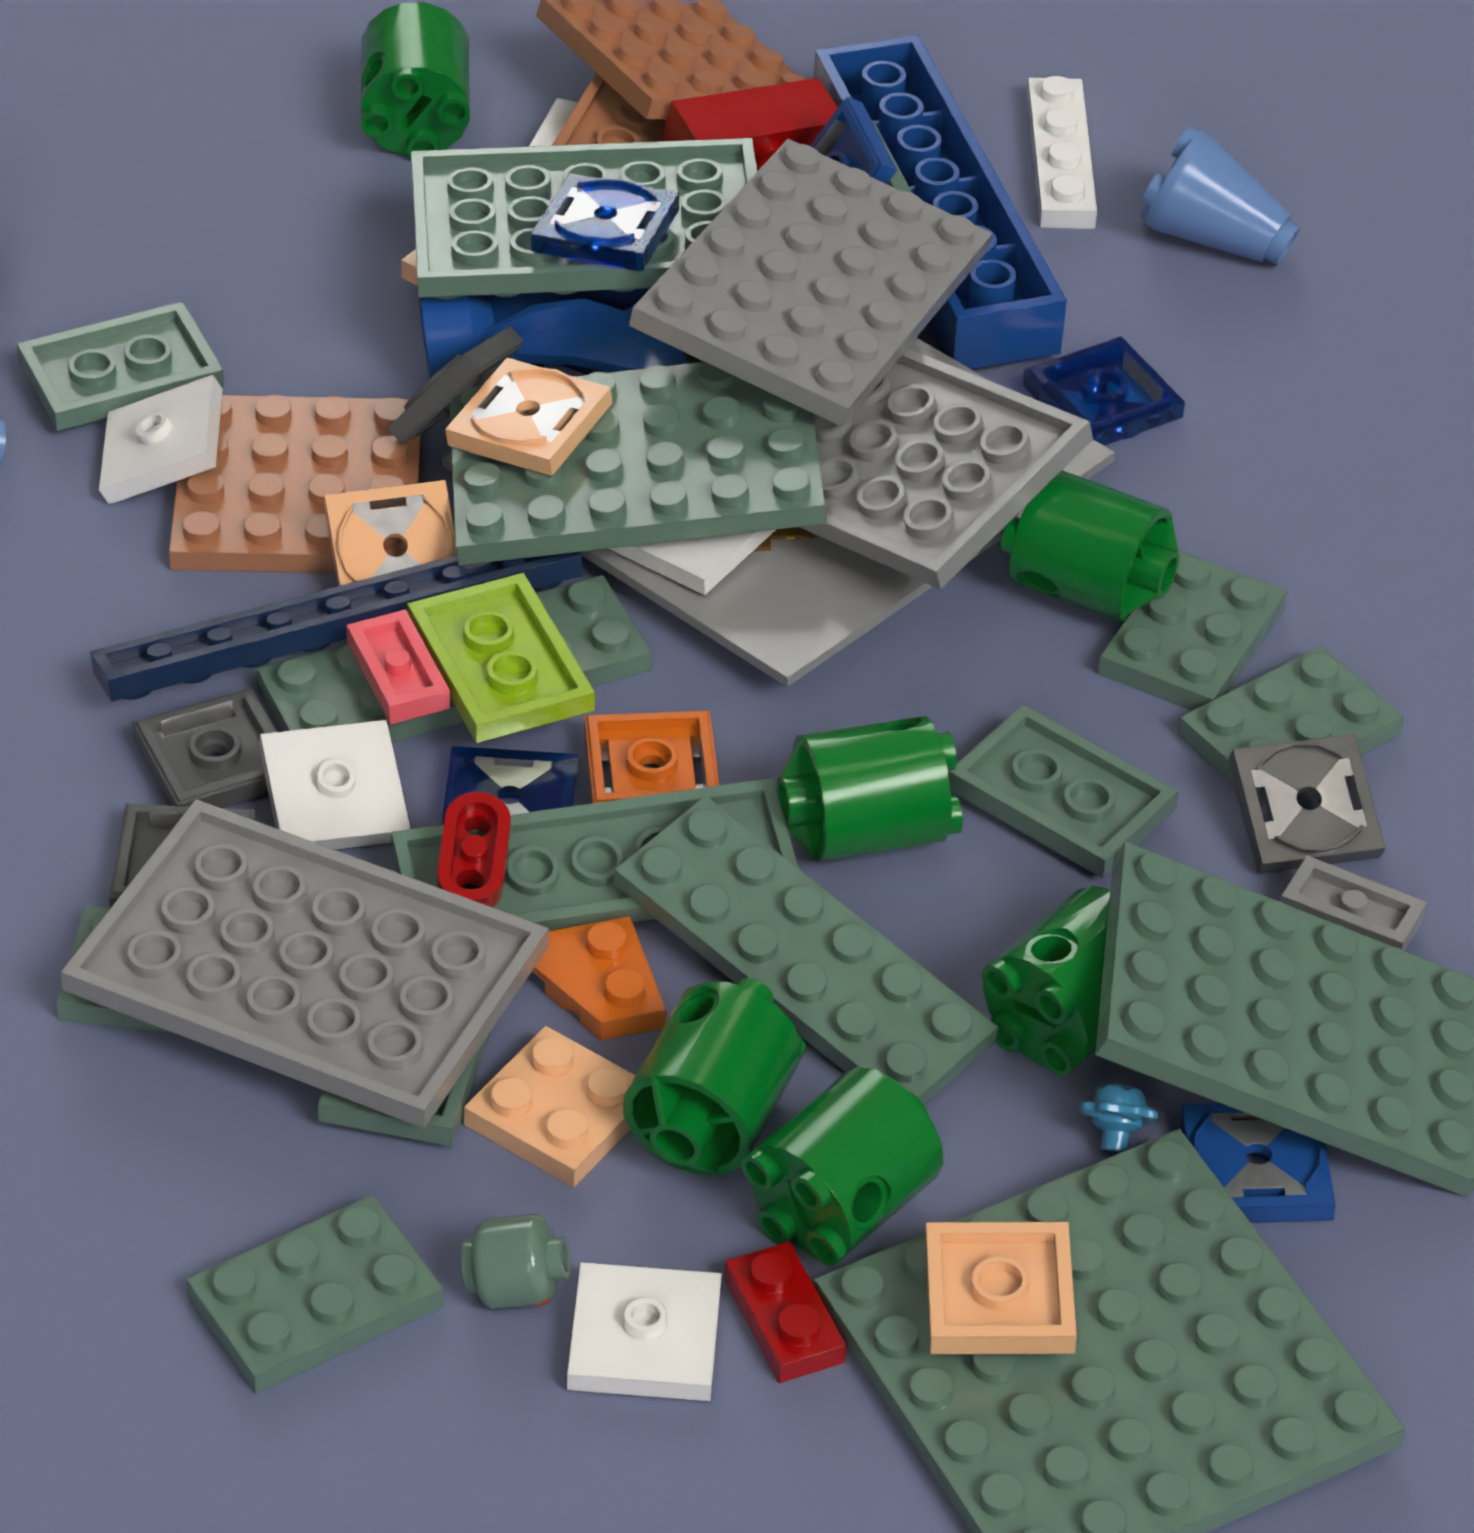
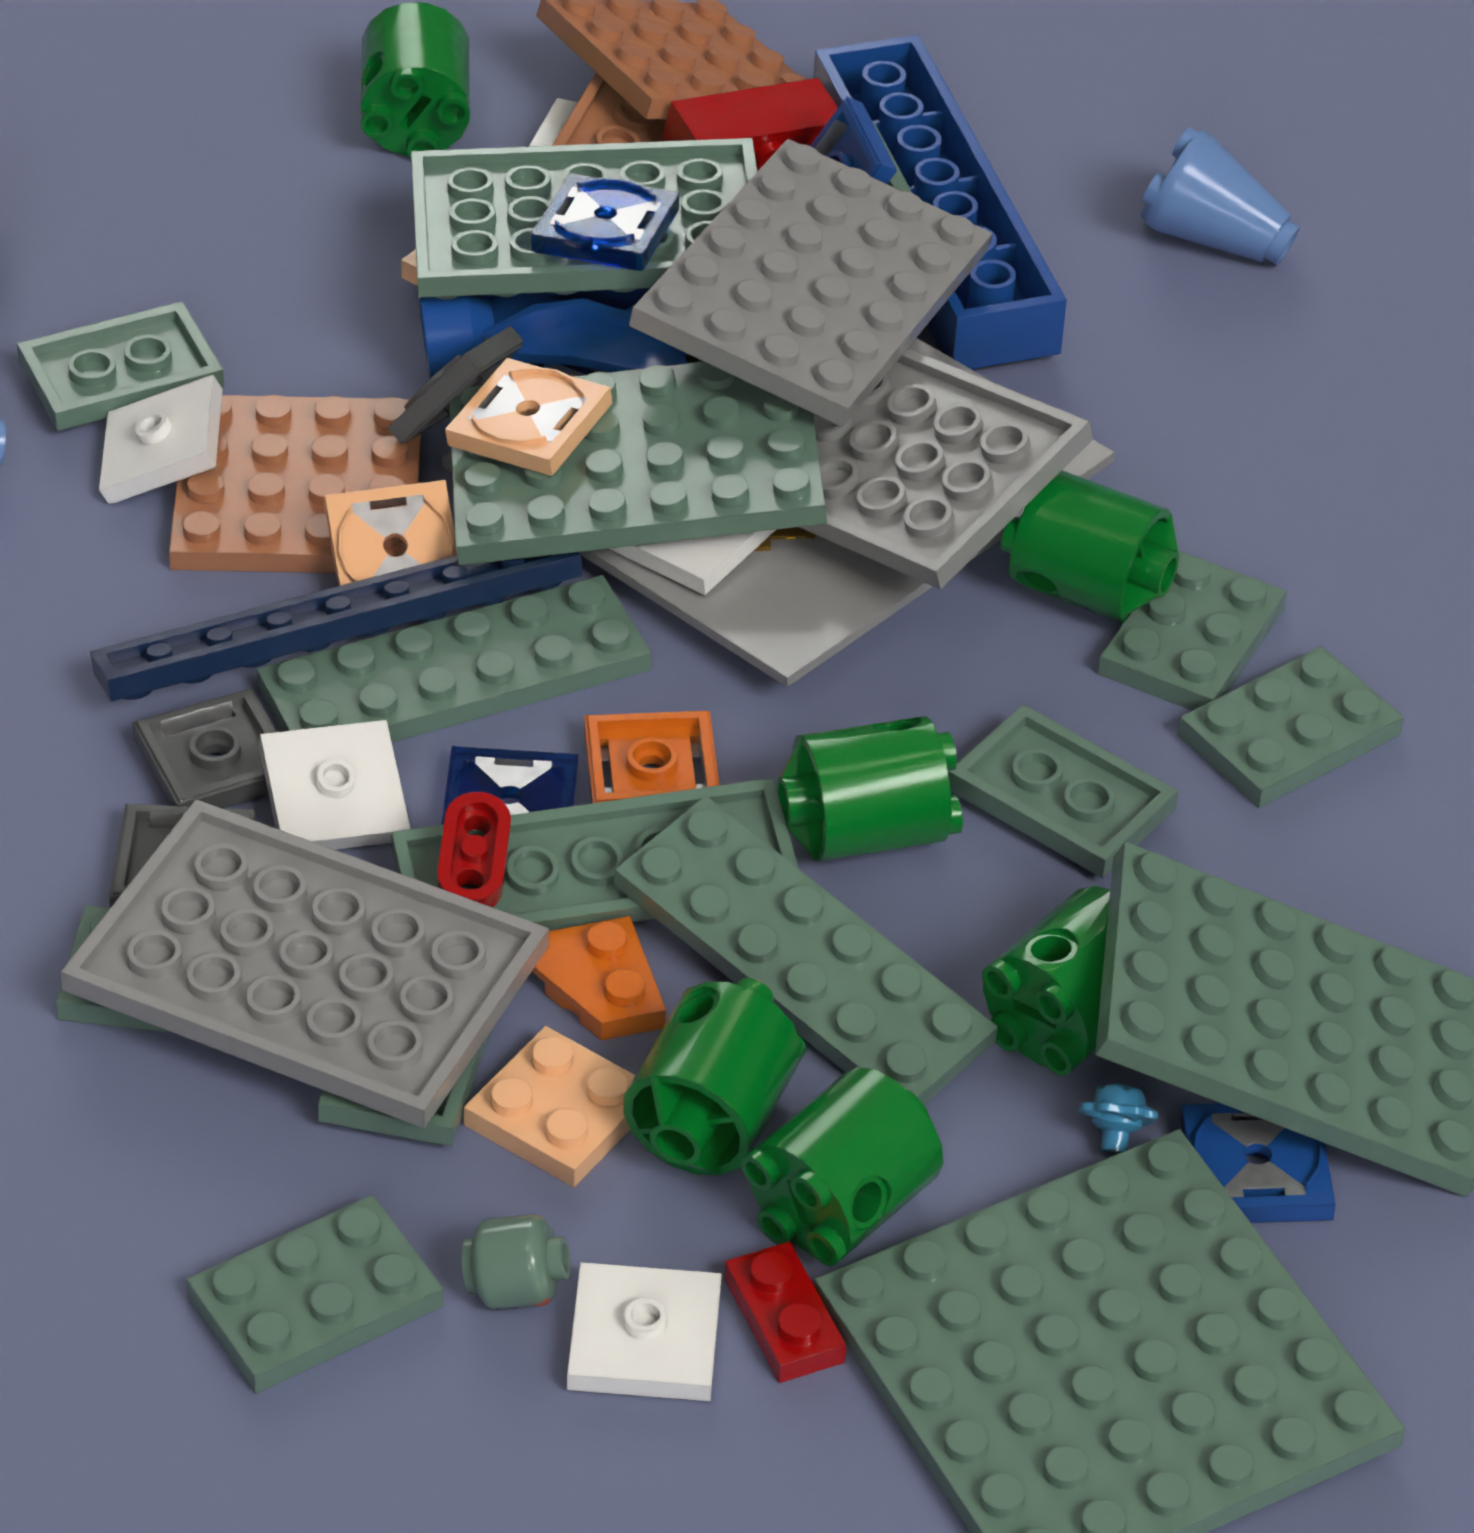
(398, 666): coral plate -> none
(502, 657): lime plate -> none
(1000, 1288): light nougat plate -> none
(1061, 153): white plate -> none
(1134, 391): clear blue piece -> none
(1318, 768): dark grey piece -> none
(1355, 902): light grey plate -> none

